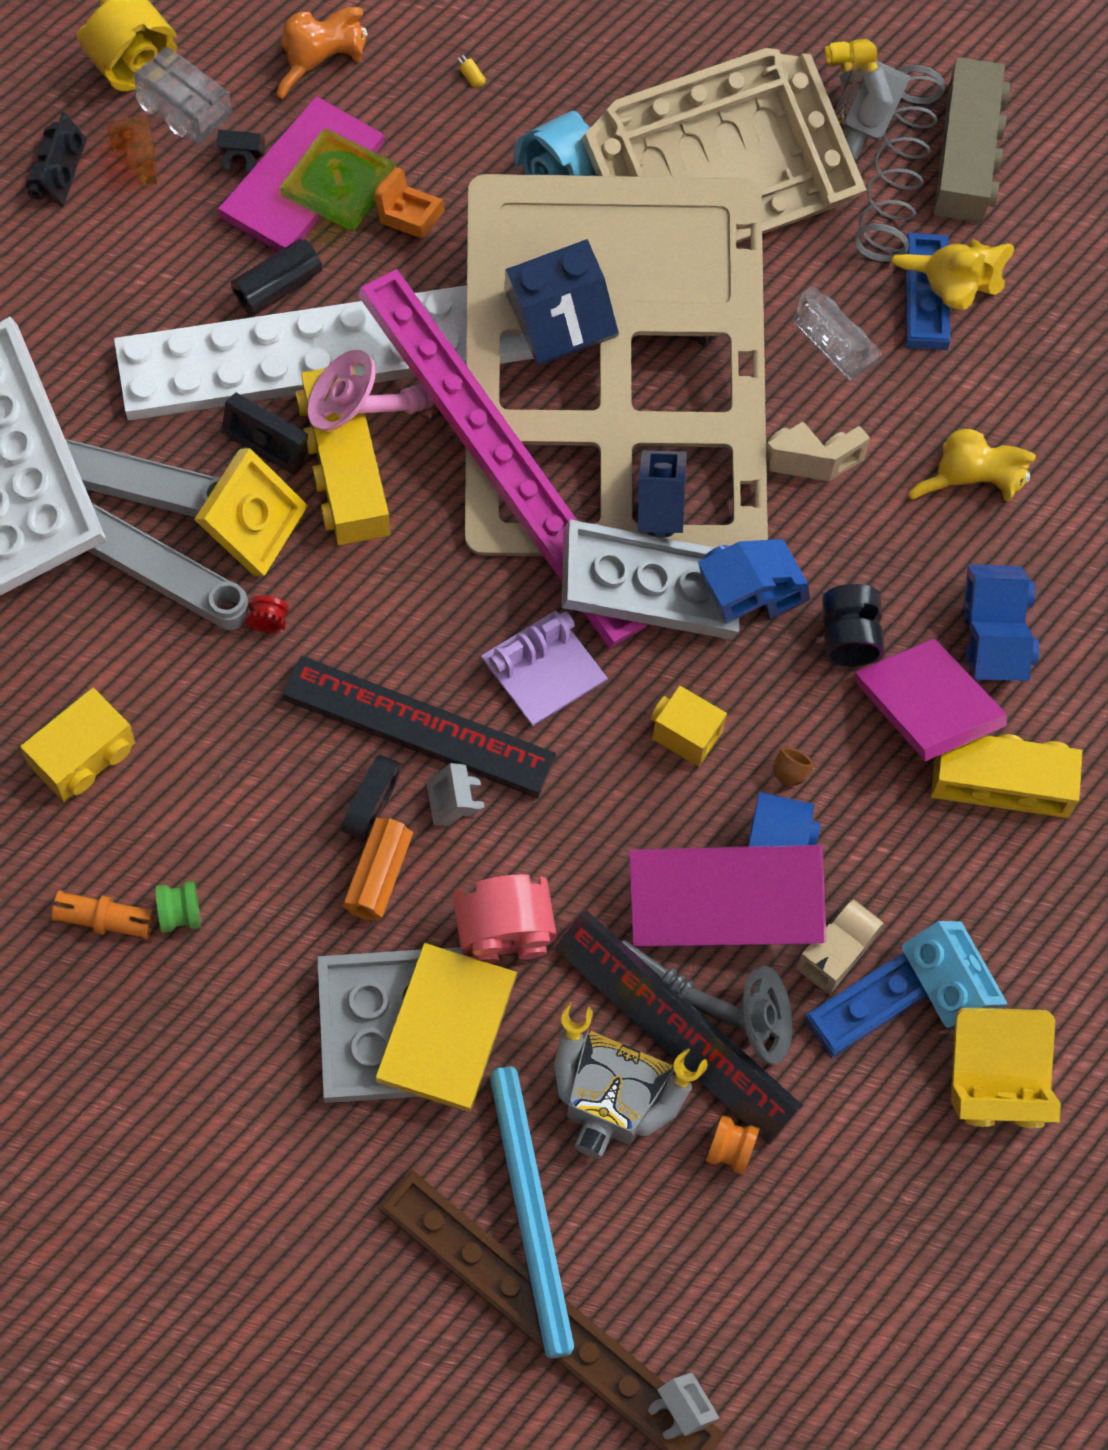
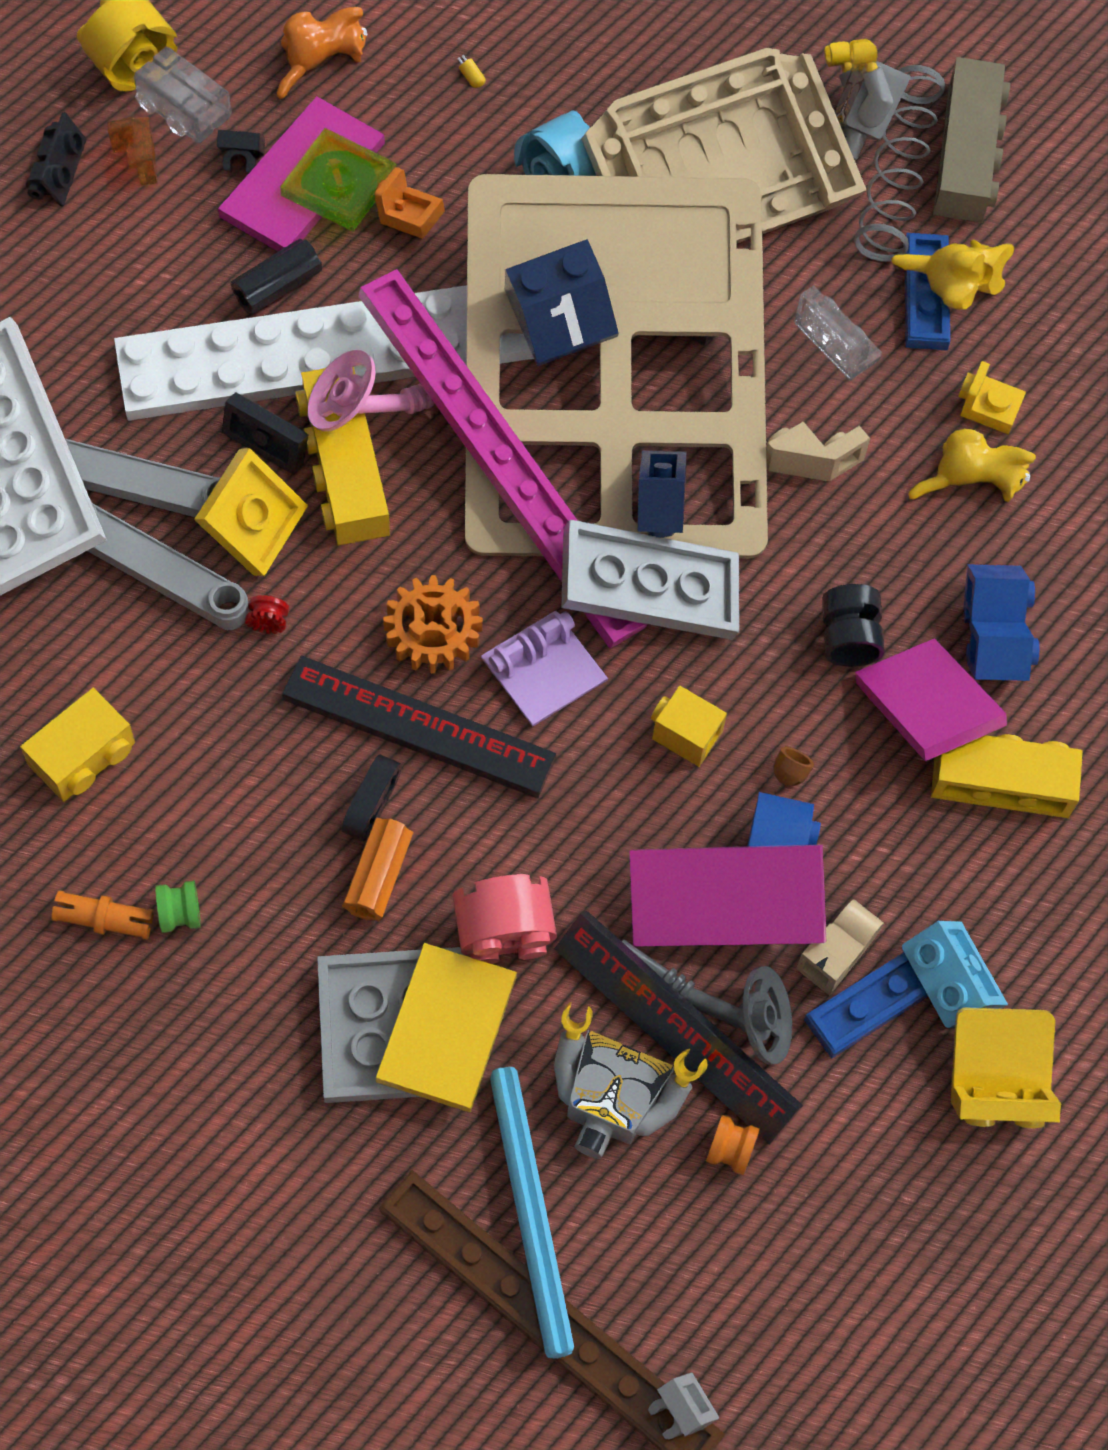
(432, 641): none -> orange gear
(451, 795): light grey tile -> none
(752, 577): blue brick -> none
(990, 400): none -> yellow bracket

